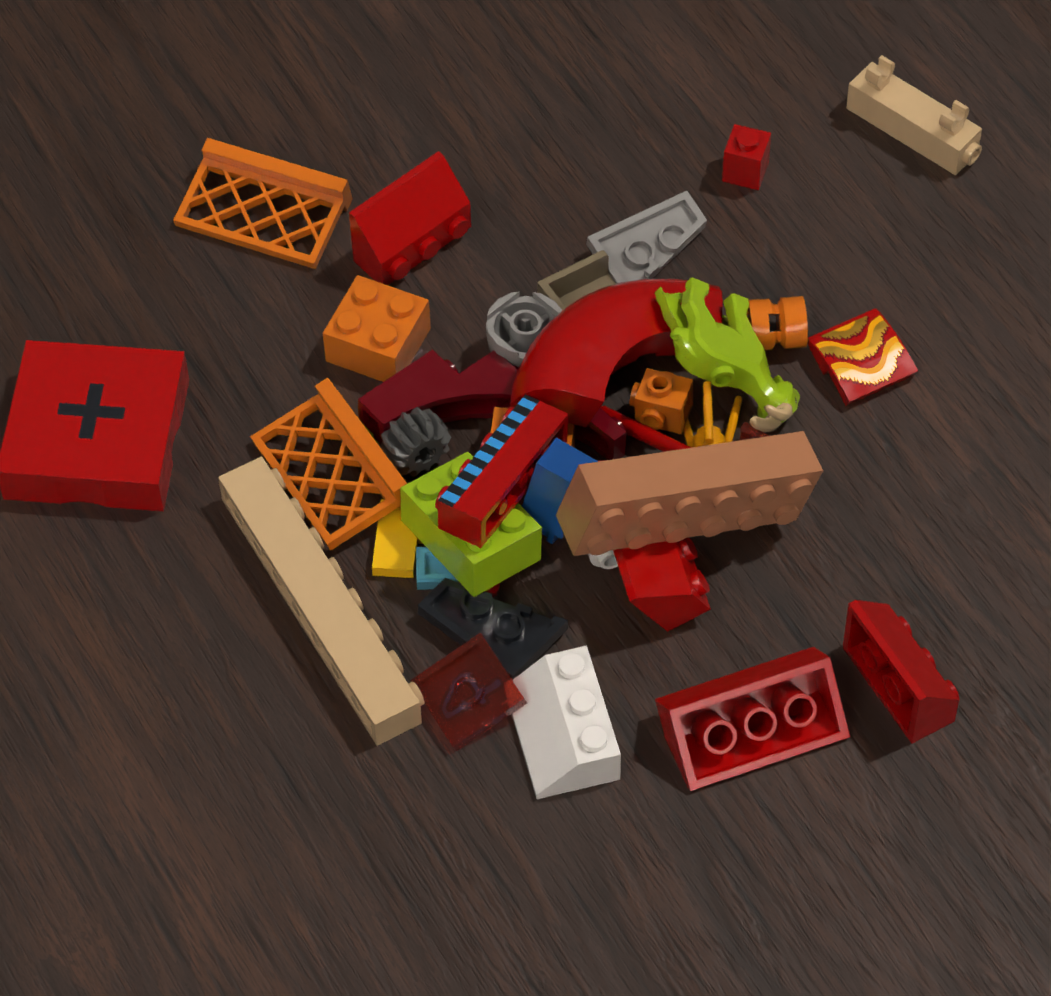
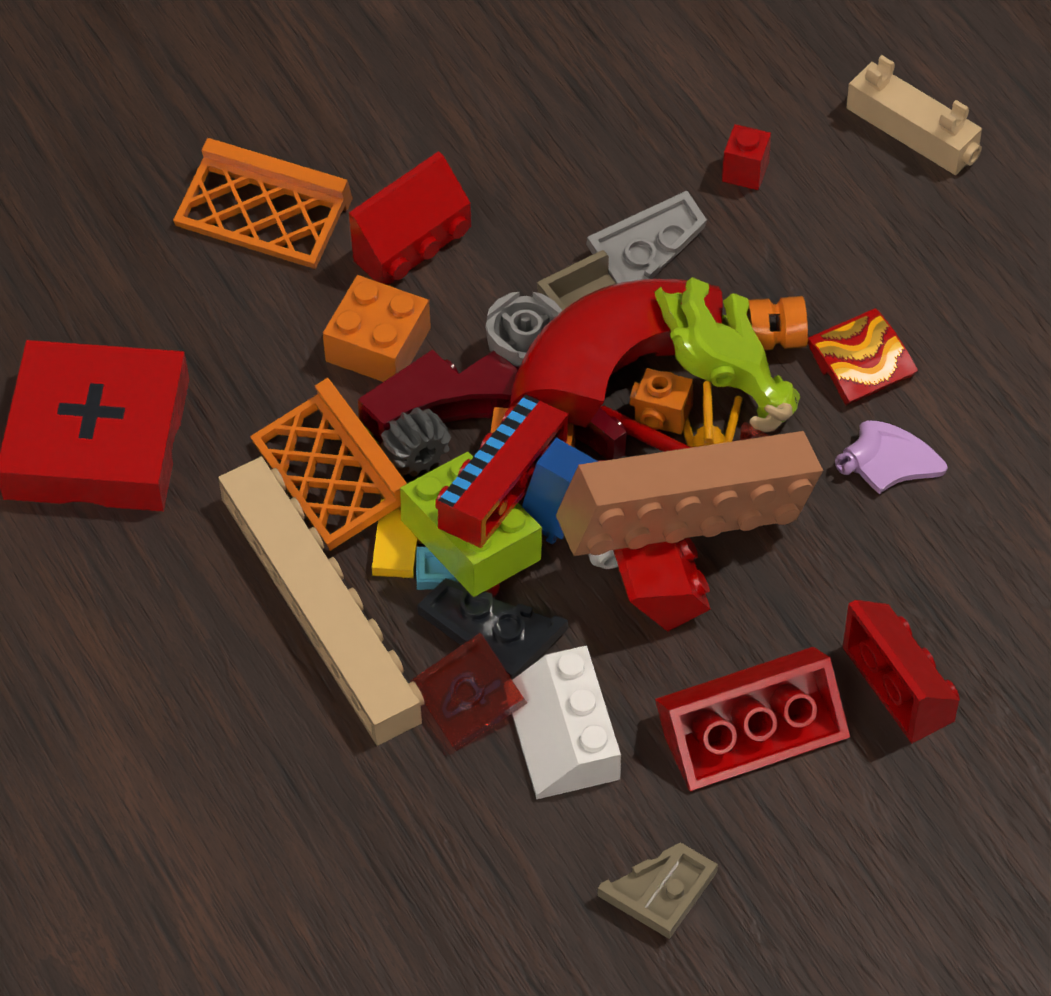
(662, 888): none -> dark tan wing
(889, 456): none -> lavender arm

